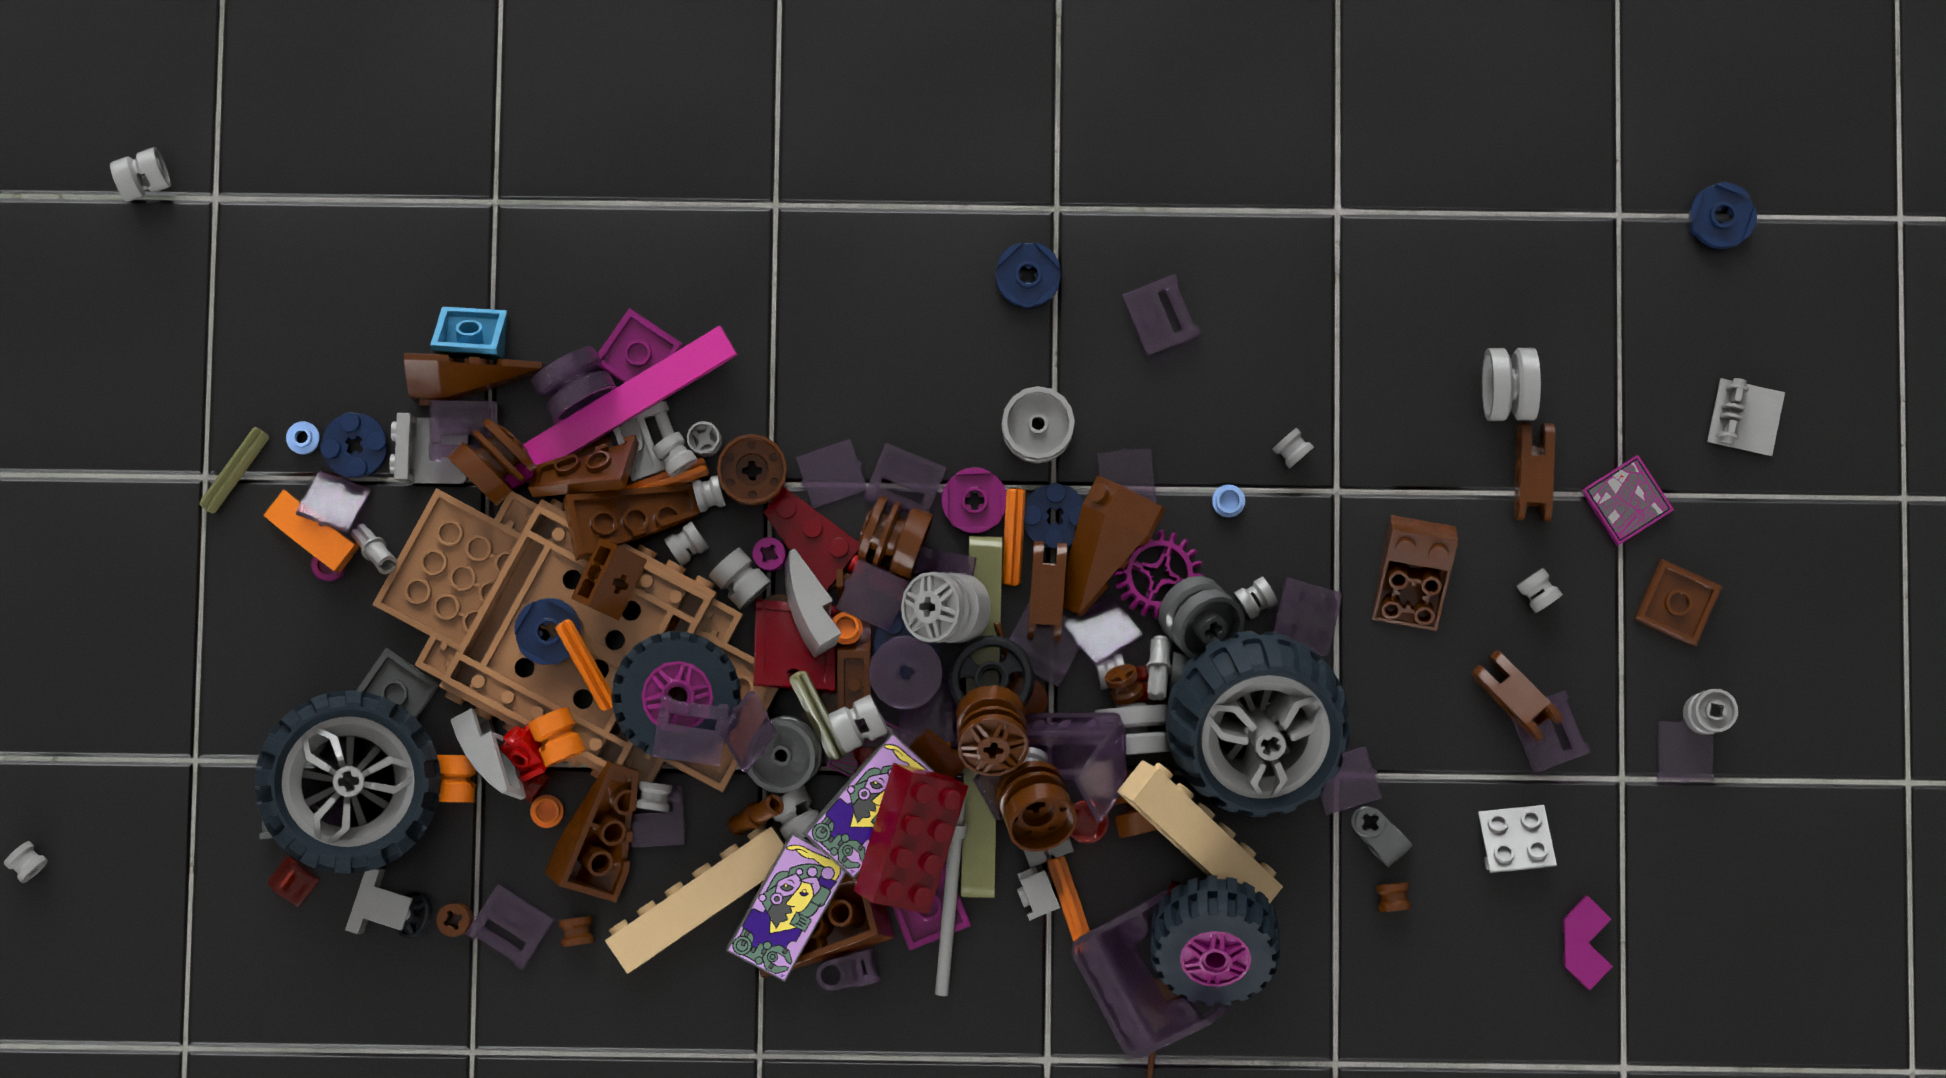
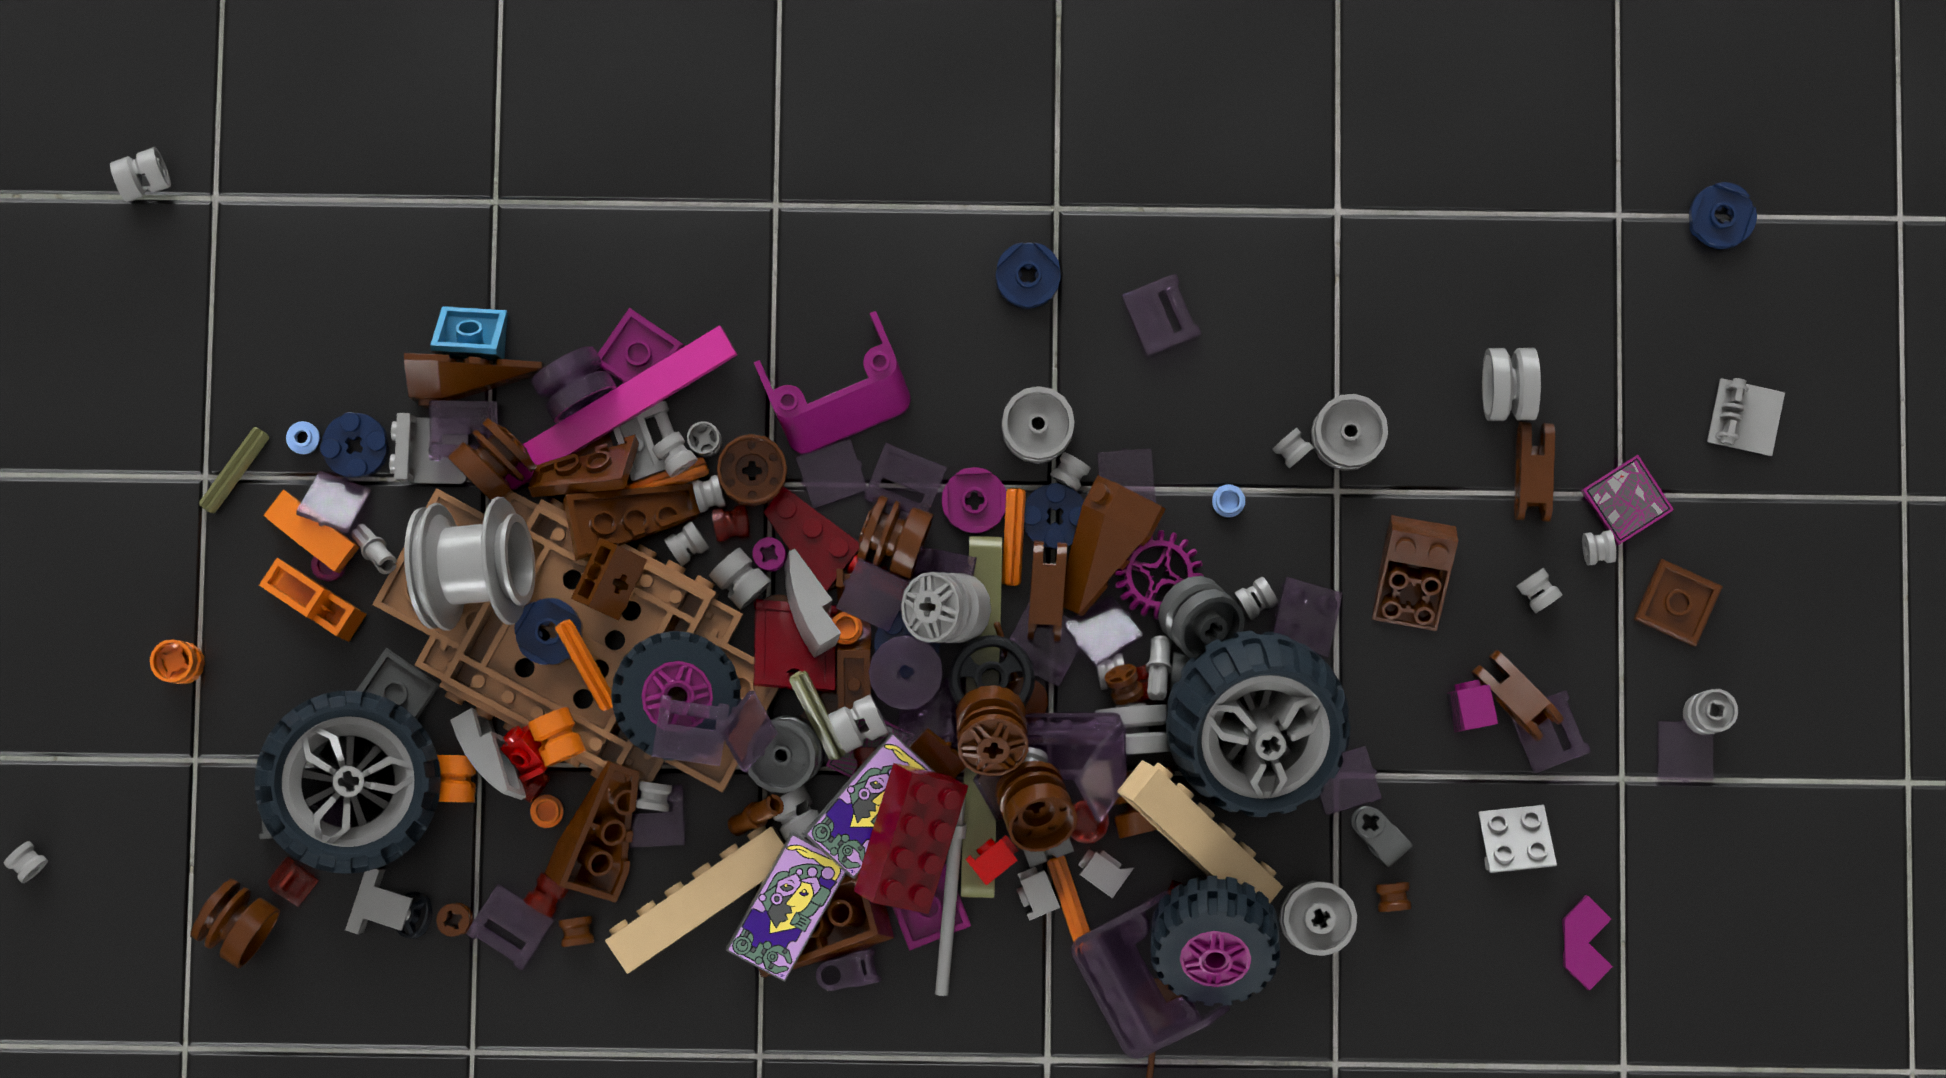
(177, 661): none -> orange wheel
(229, 919): none -> reddish brown wheel
(312, 600): none -> orange slope
(468, 564): none -> light grey wheel
(545, 895): none -> clear red wheel
(731, 523): none -> clear red wheel
(844, 411): none -> magenta windscreen
(993, 859): none -> red brick
(1070, 471): none -> light grey wheel
(1103, 871): none -> light grey window
(1335, 446): none -> light grey wheel
(1337, 923): none -> light grey wheel
(1471, 706): none -> magenta brick
(1599, 547): none -> light grey wheel

